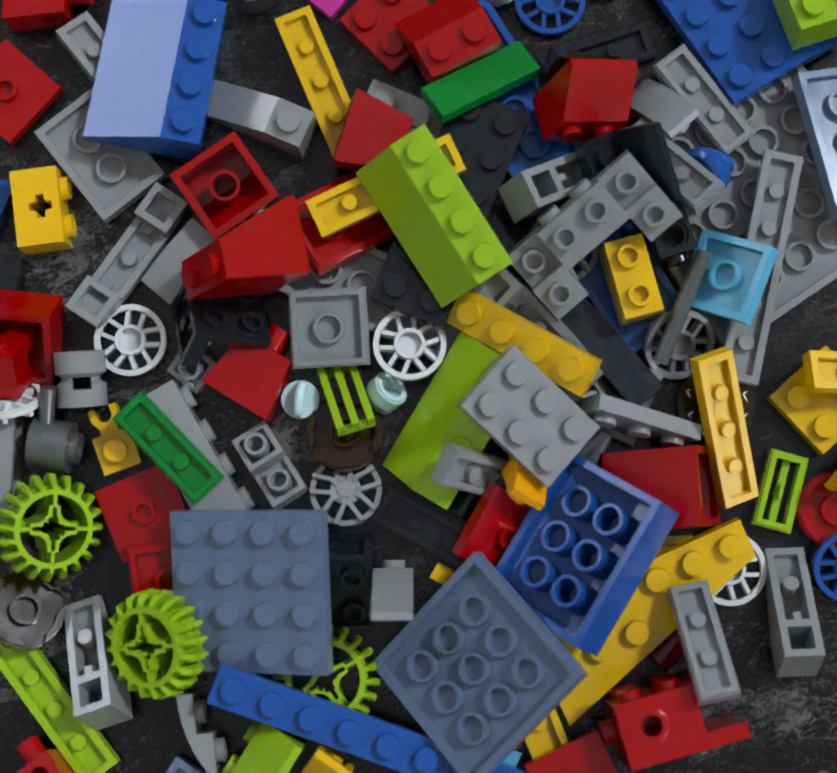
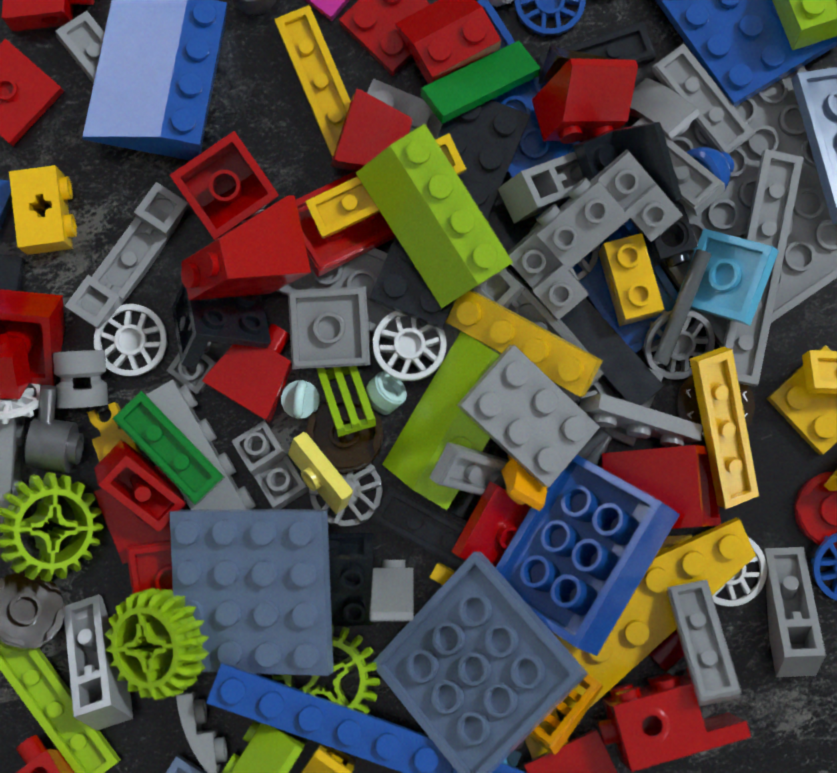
(104, 173): light grey plate -> none
(138, 485): none -> red slope
(165, 272): light grey slope -> none
(263, 117): light grey slope -> none
(319, 472): none -> light yellow plate
(573, 716): none -> light orange slope
(764, 487): lime tile -> none

